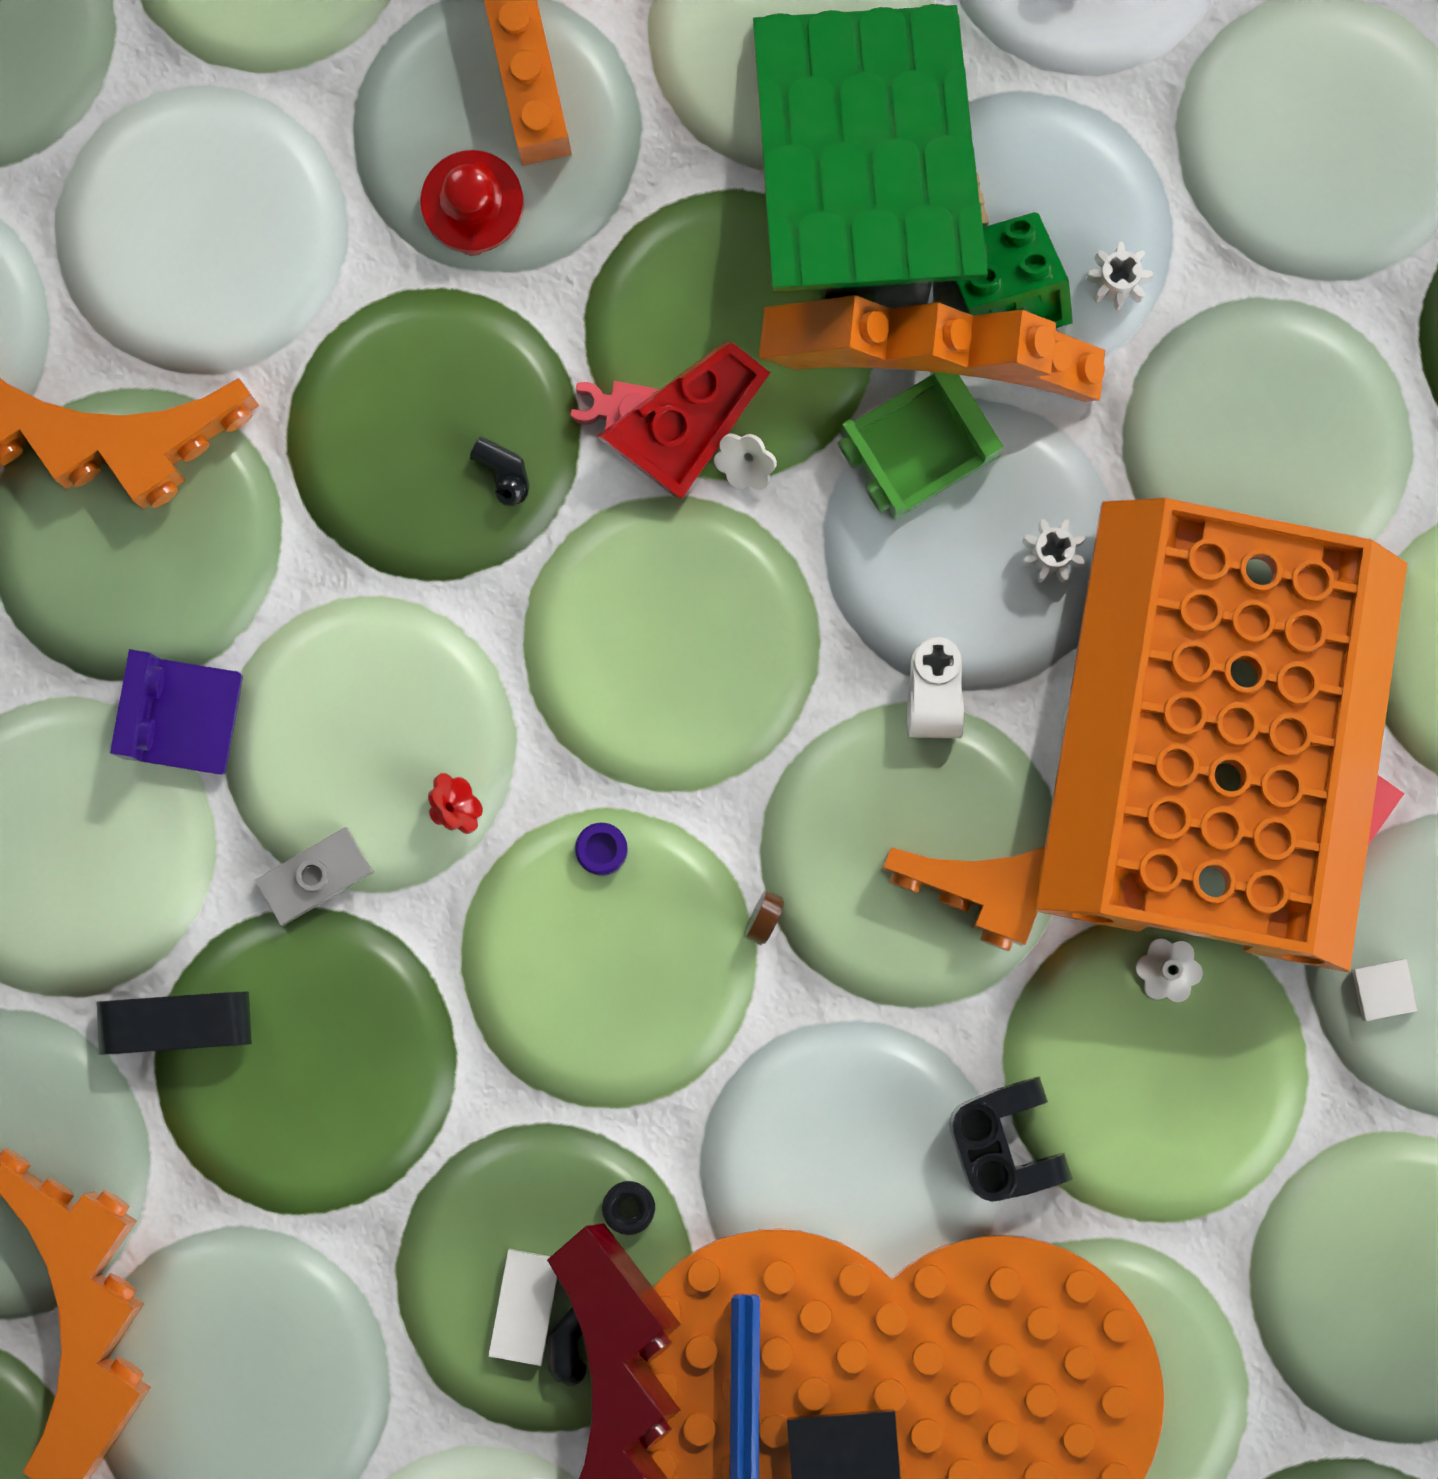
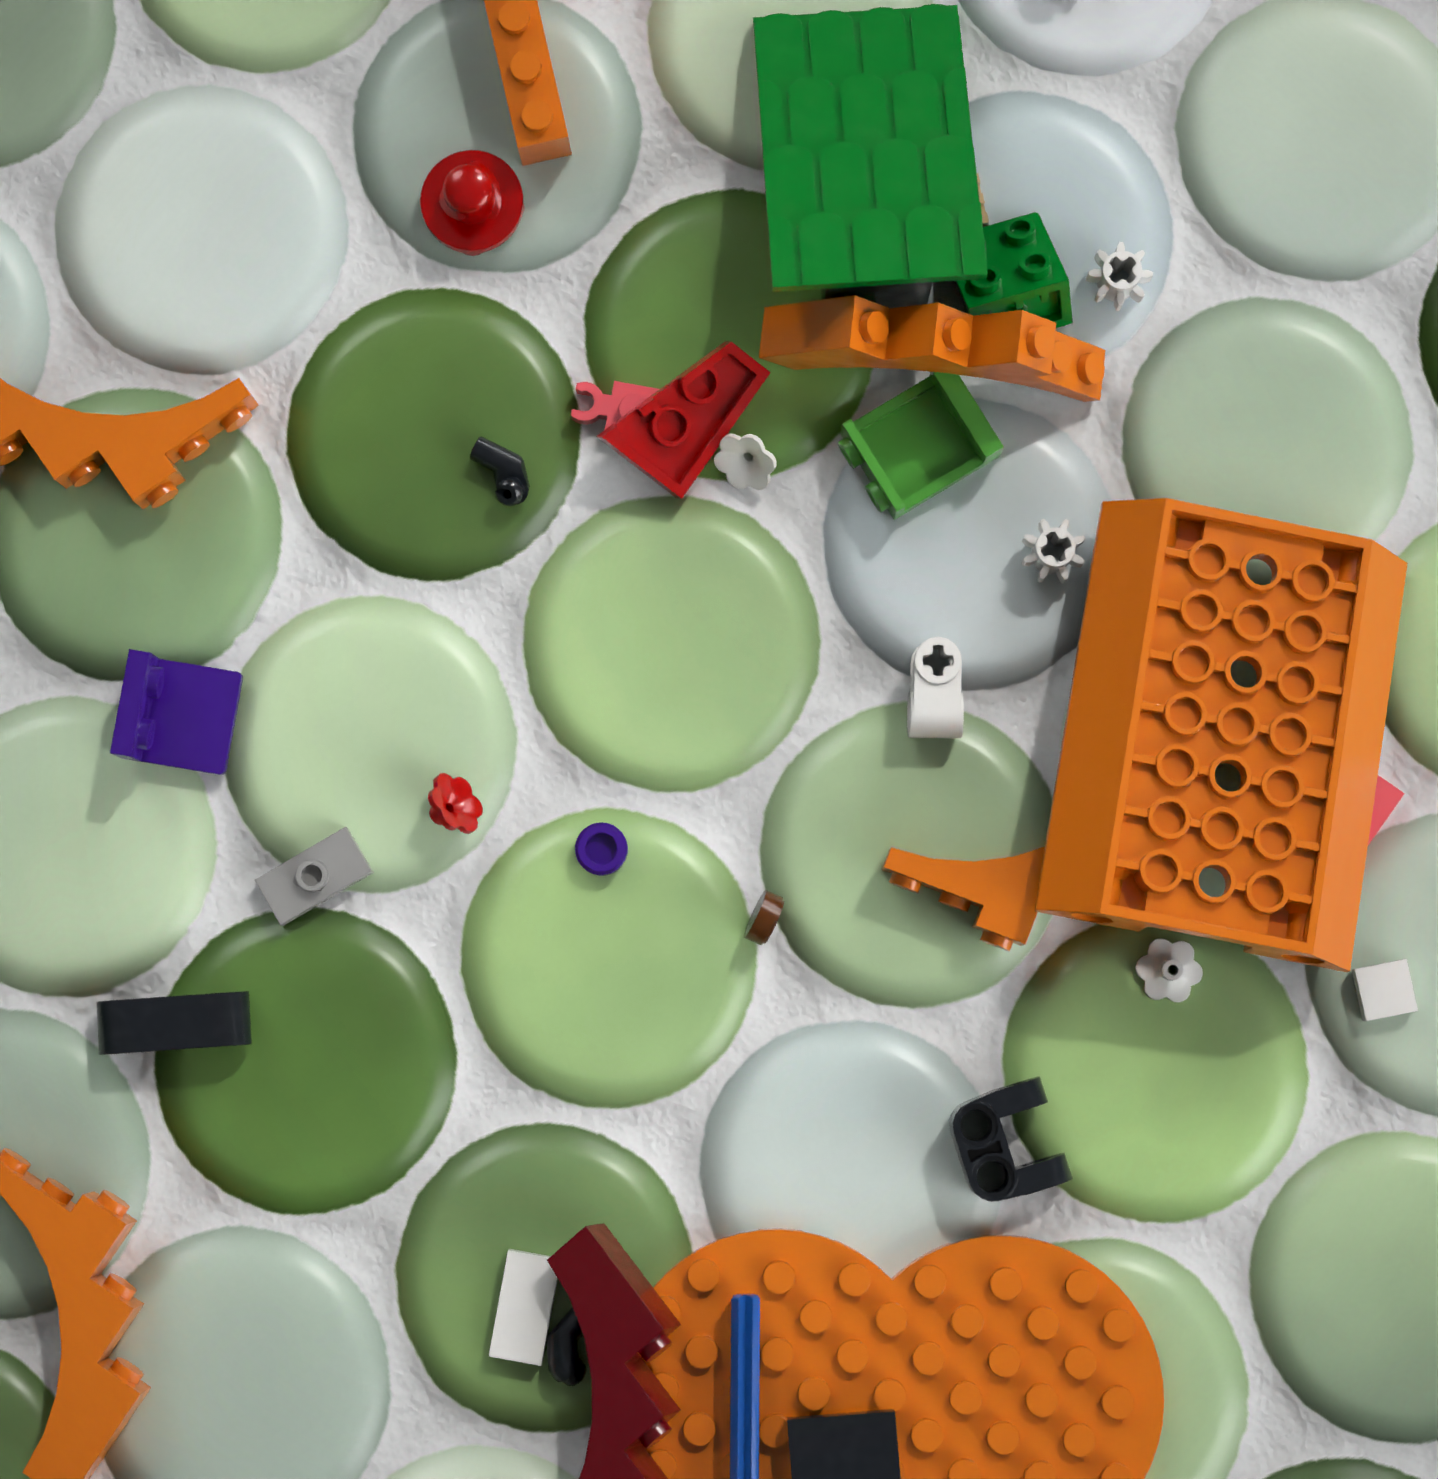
(623, 1224): black plate -> none

